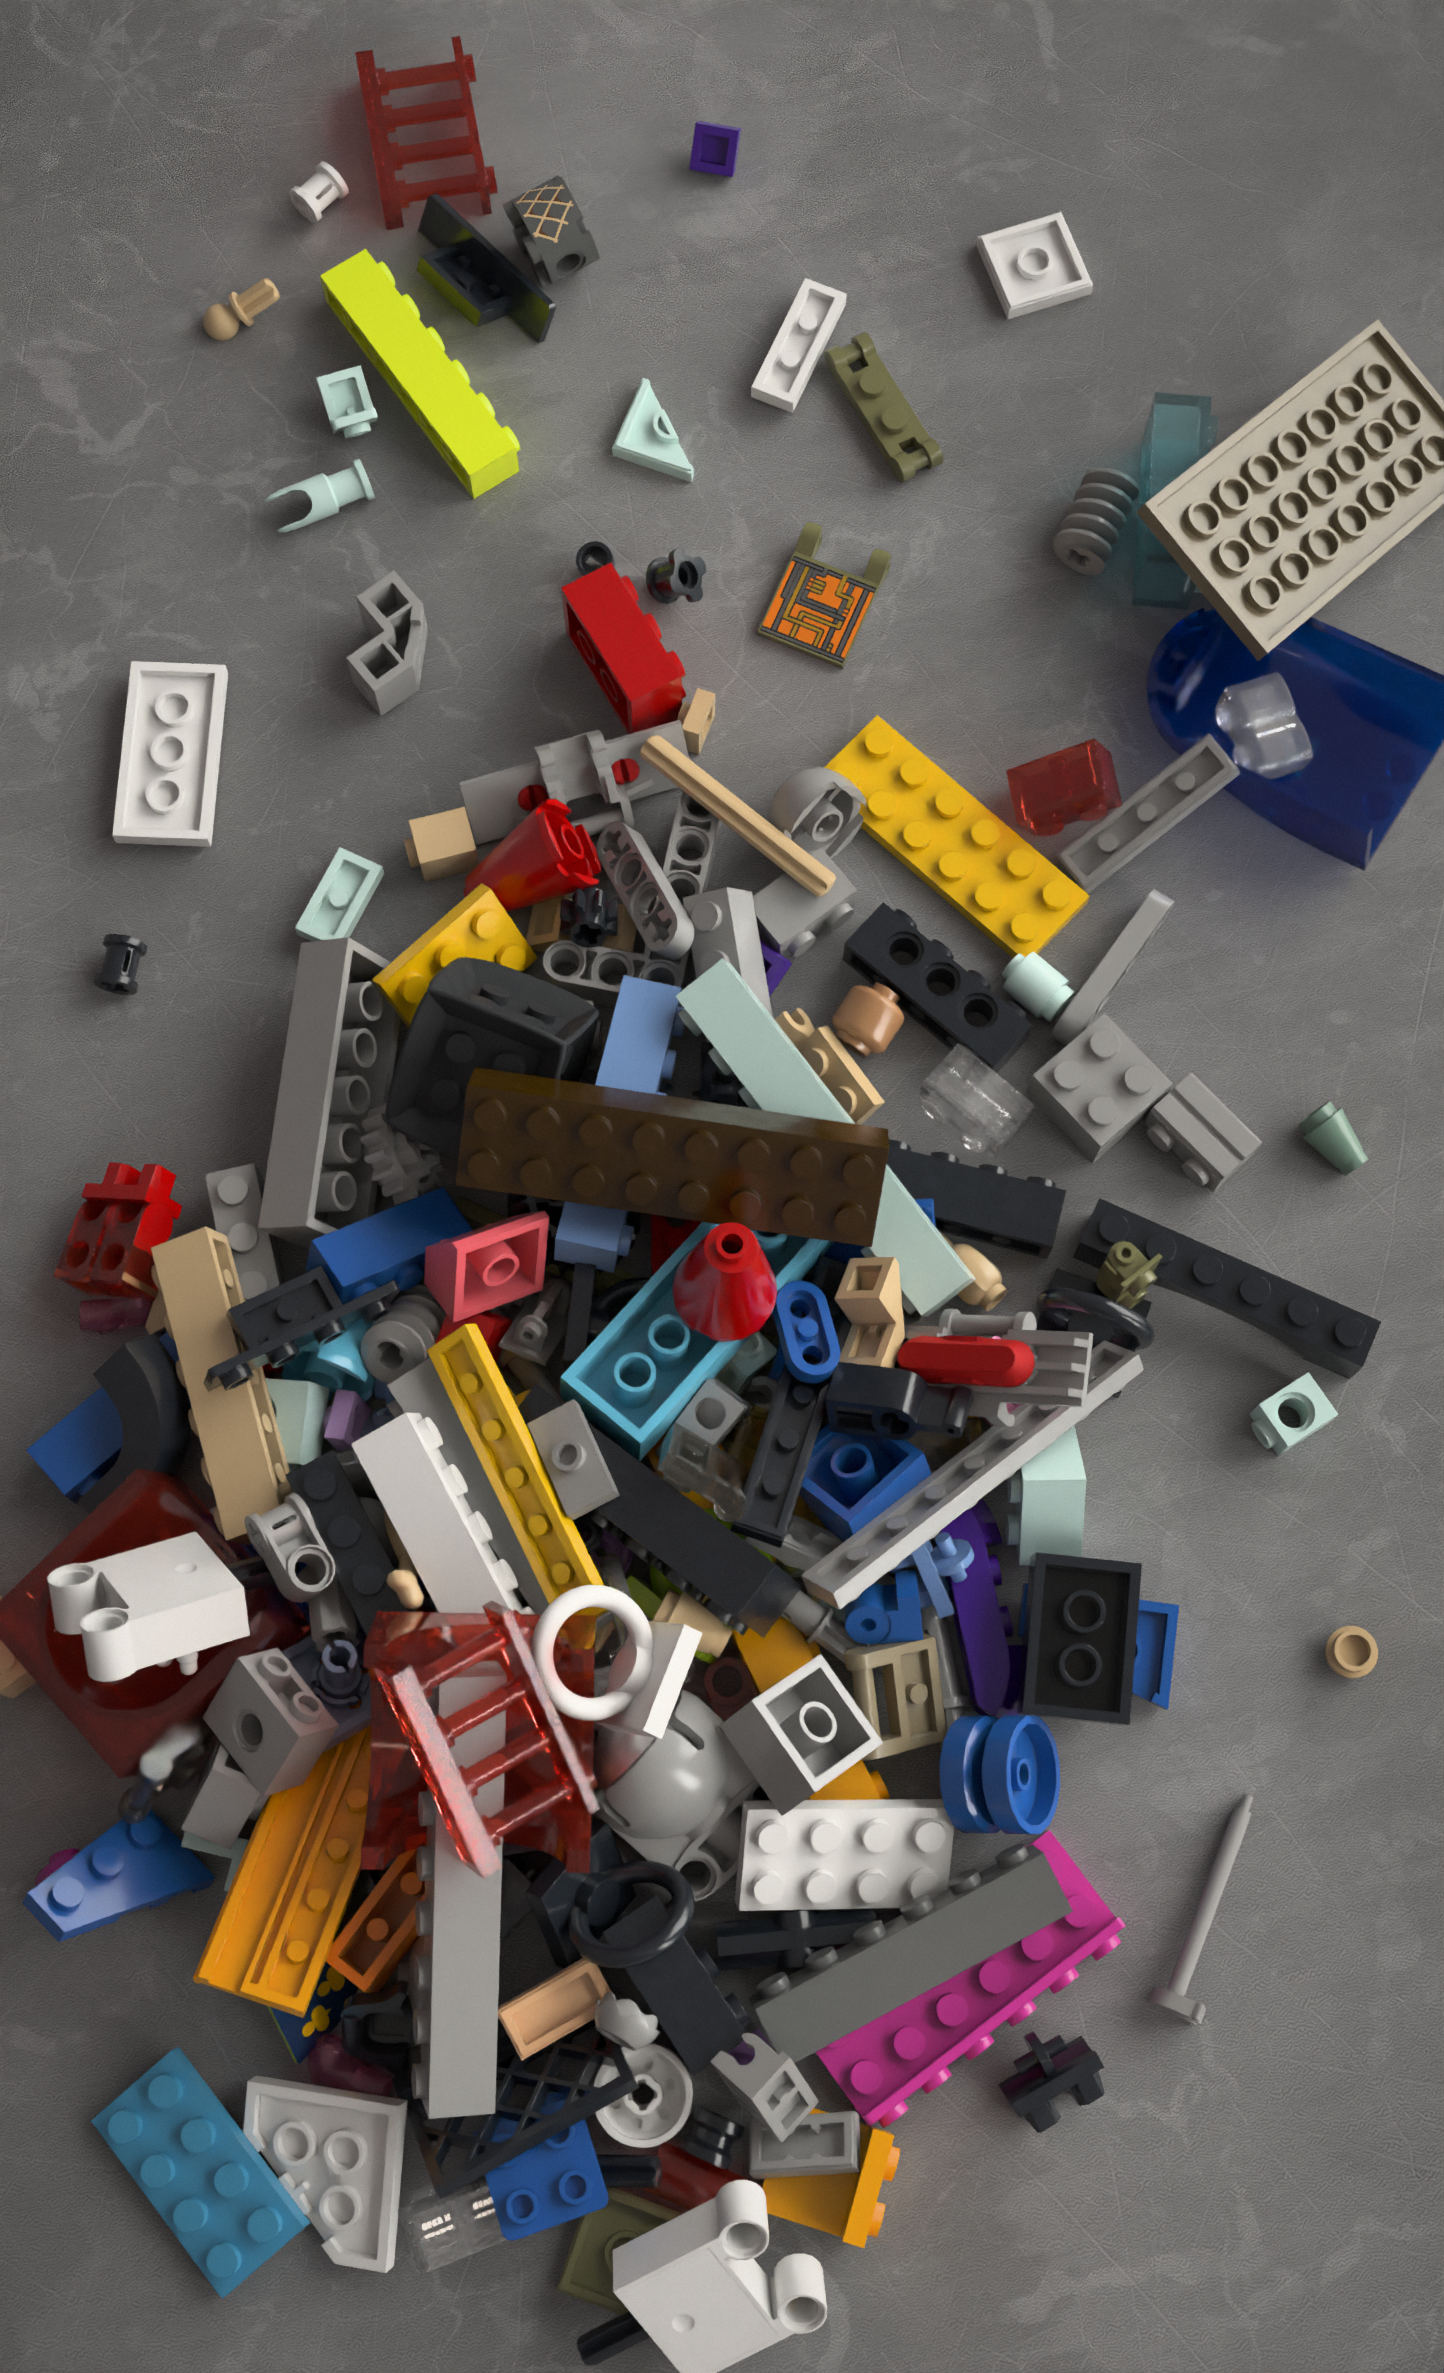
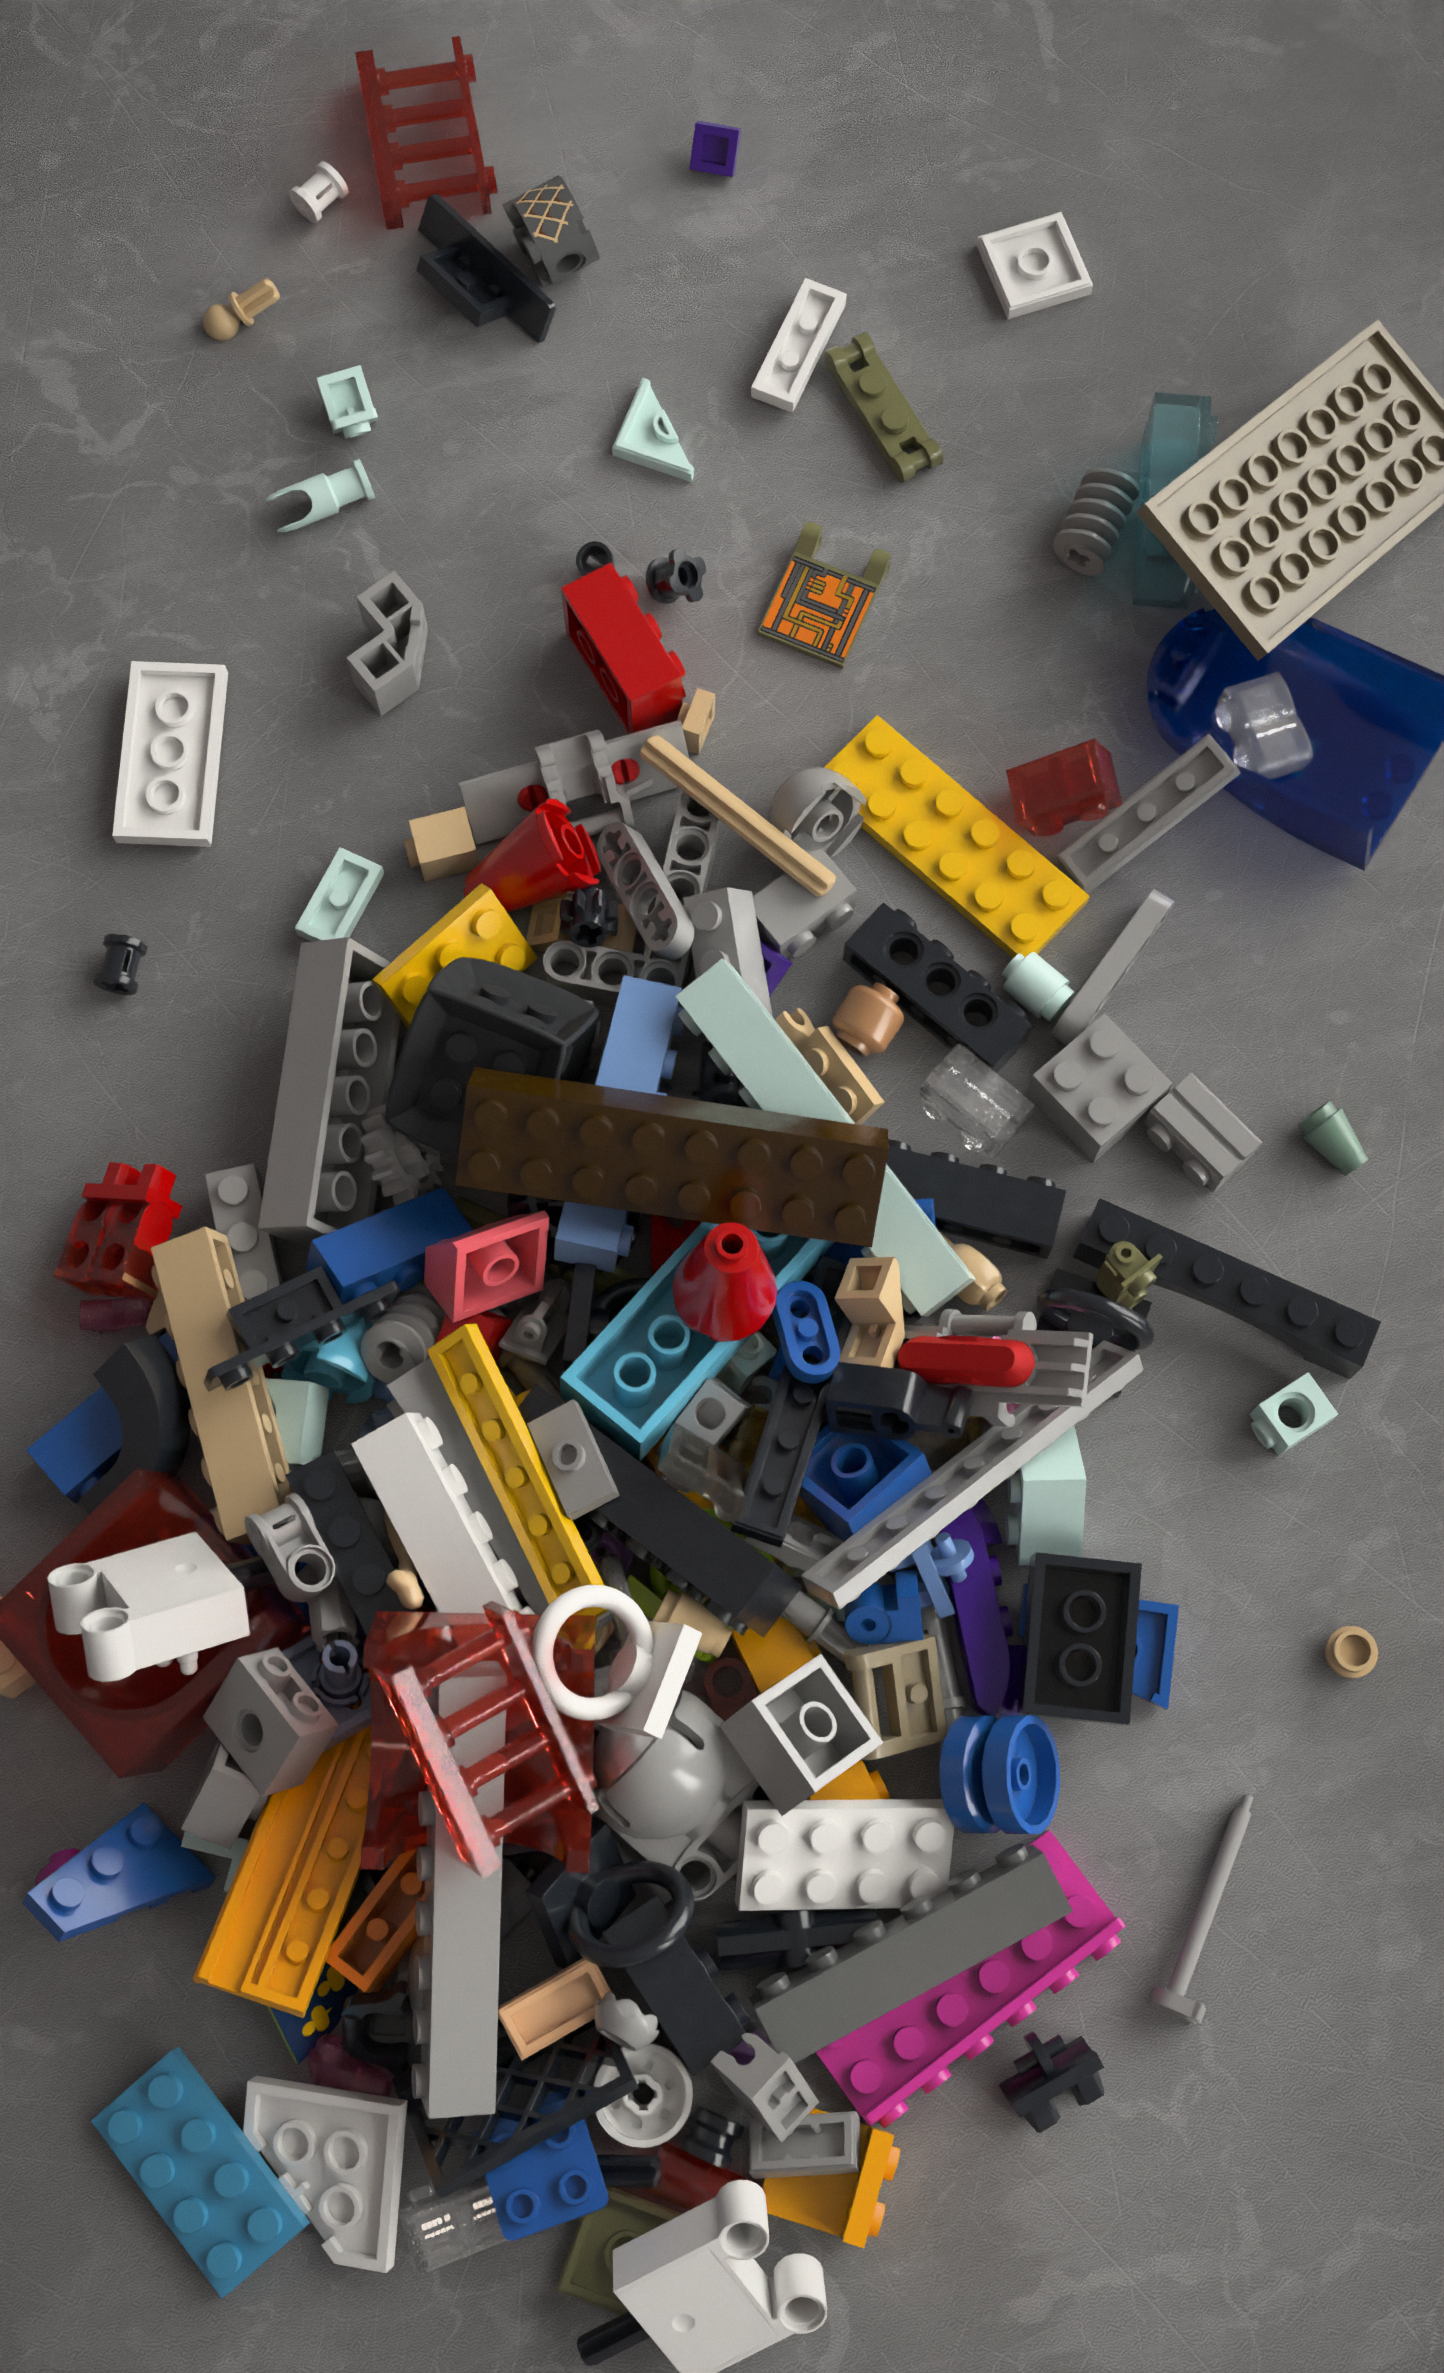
(166, 1765): clear smoke plate -> none
(345, 1419): lavender plate -> none
(421, 373): neon yellow brick -> none

